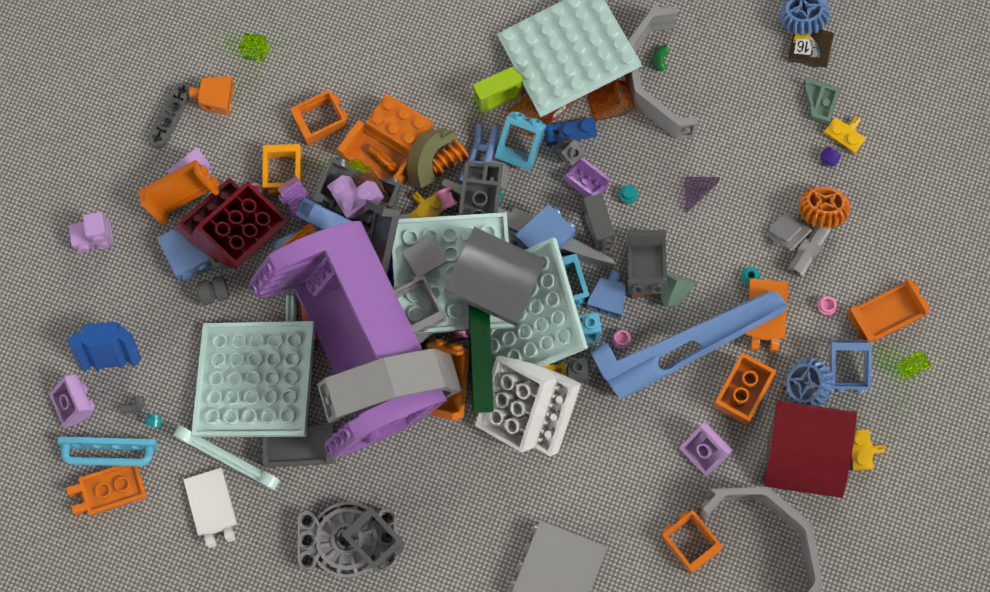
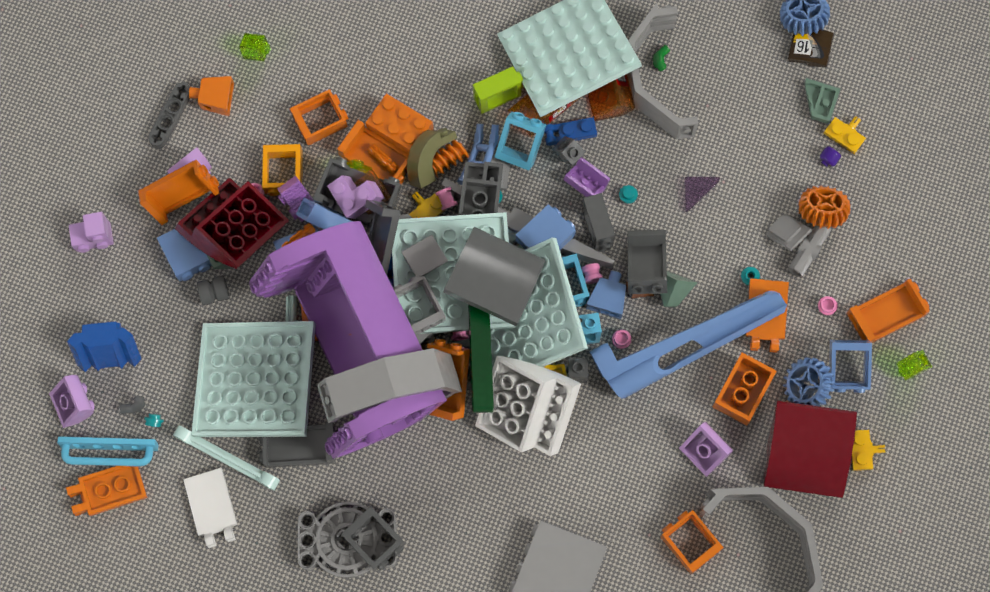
(591, 273): none -> bright pink wheel

